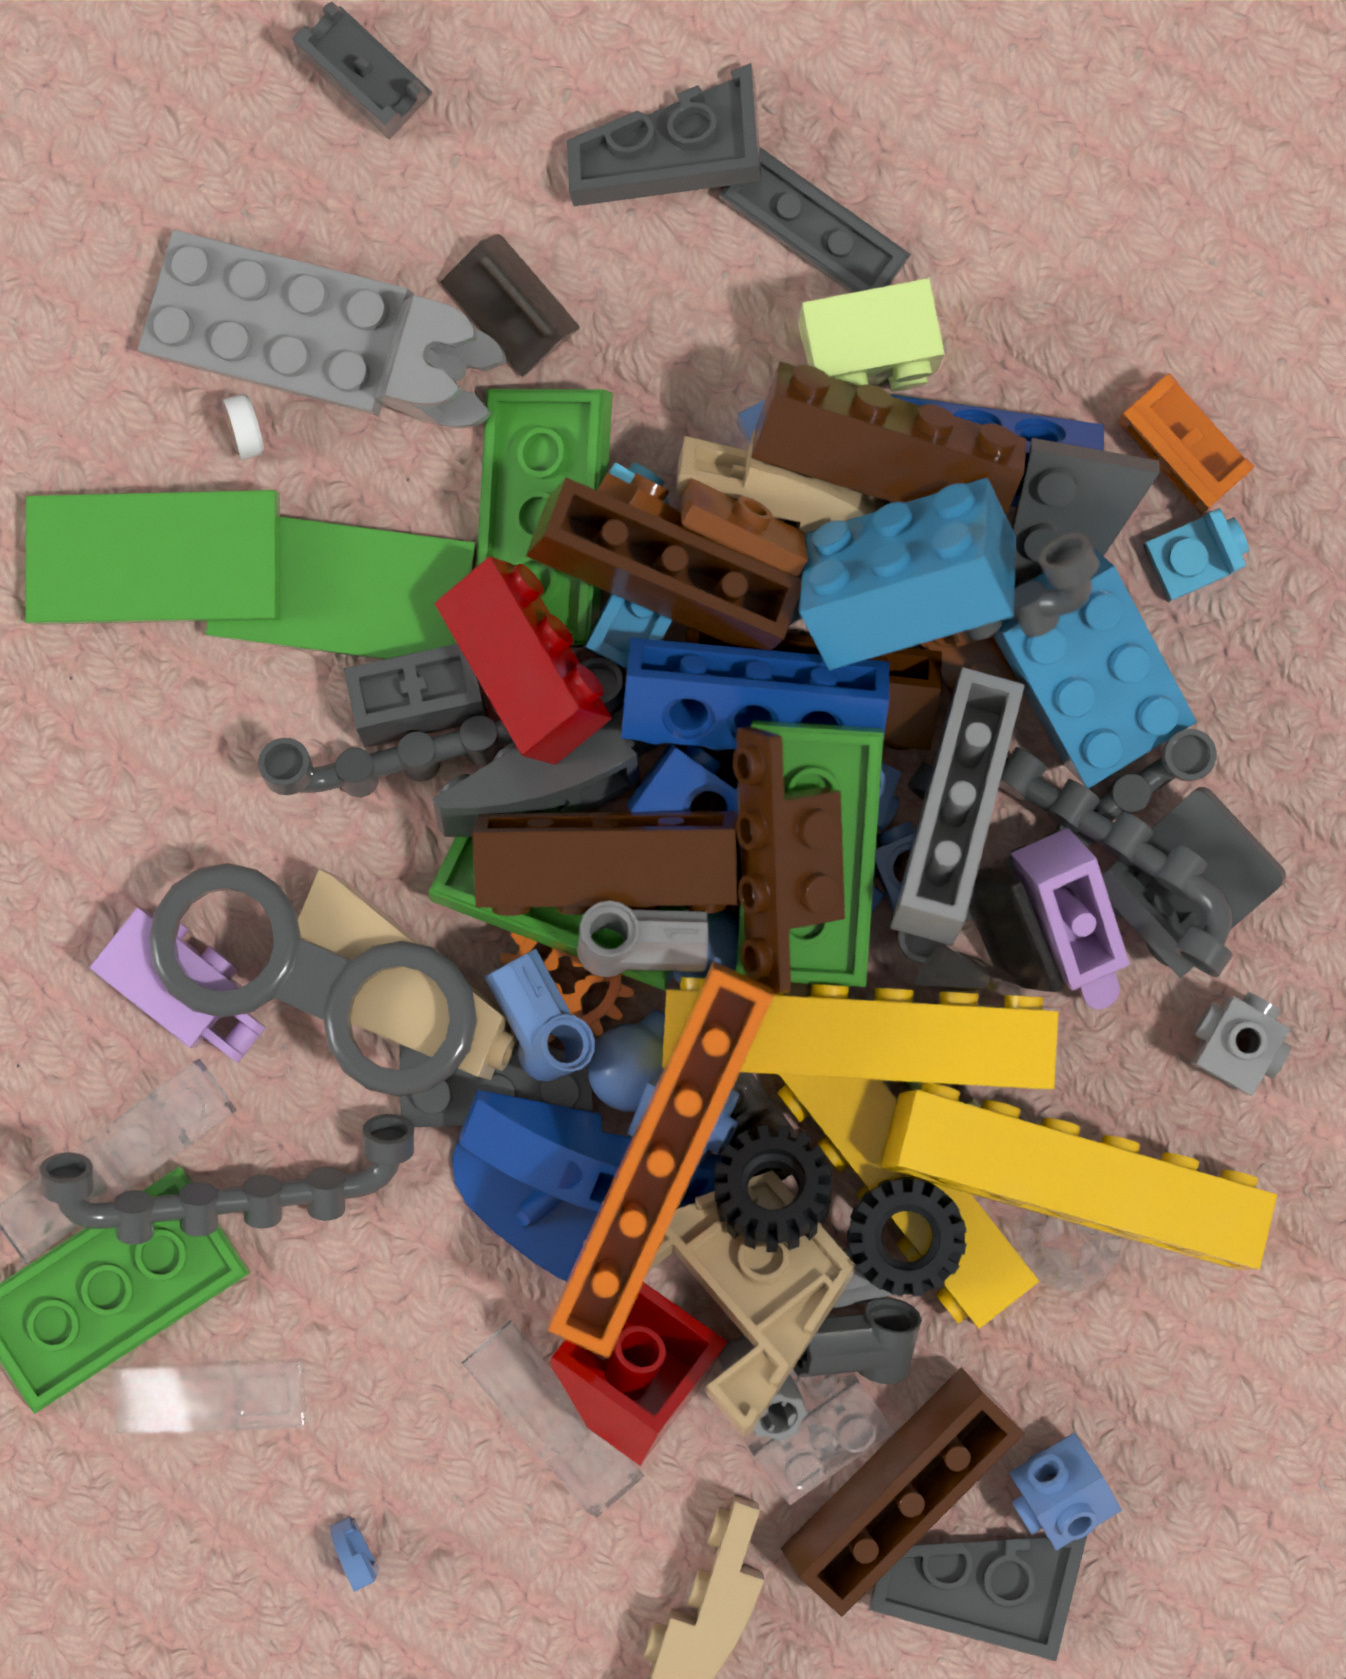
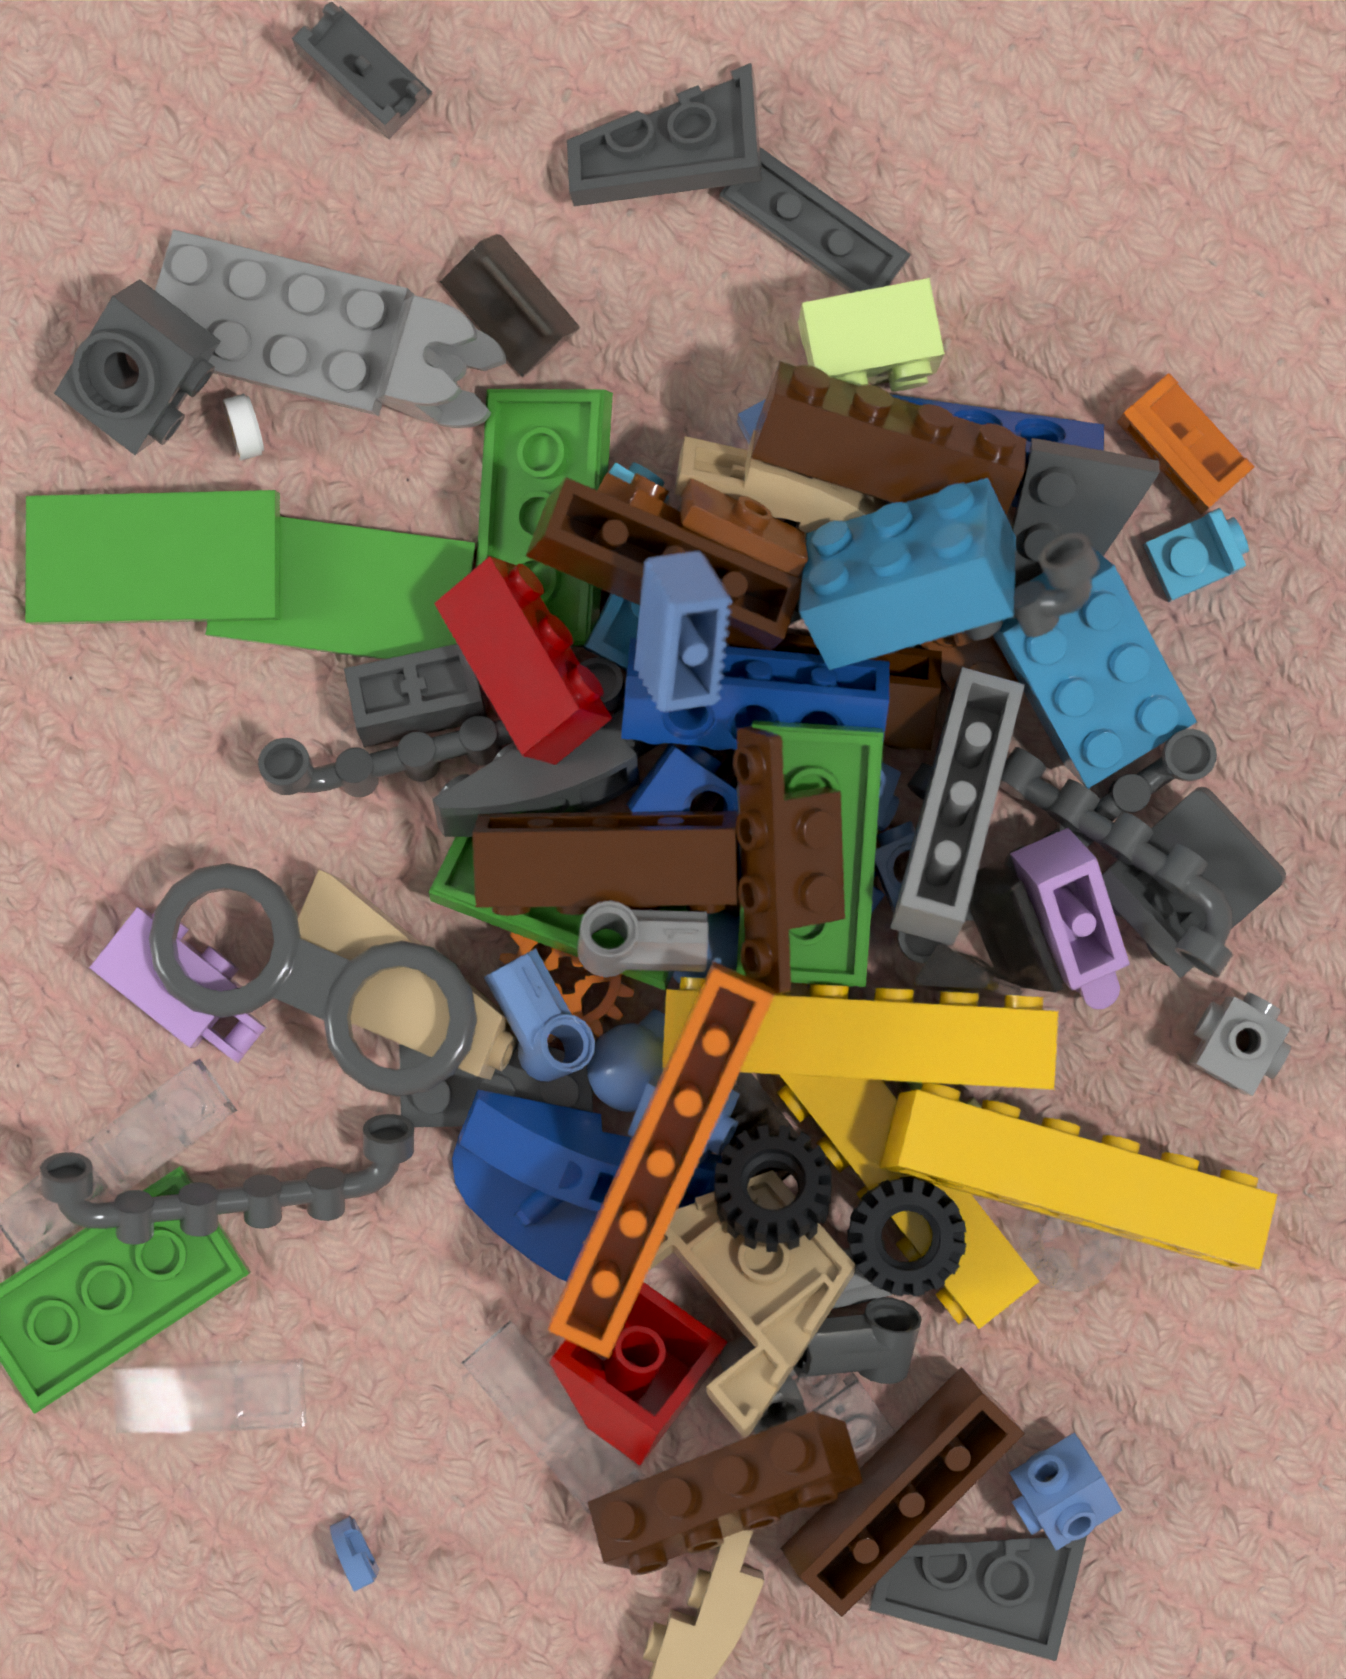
(170, 359): none -> dark grey brick
(681, 631): none -> medium blue brick
(725, 1493): none -> reddish brown brick

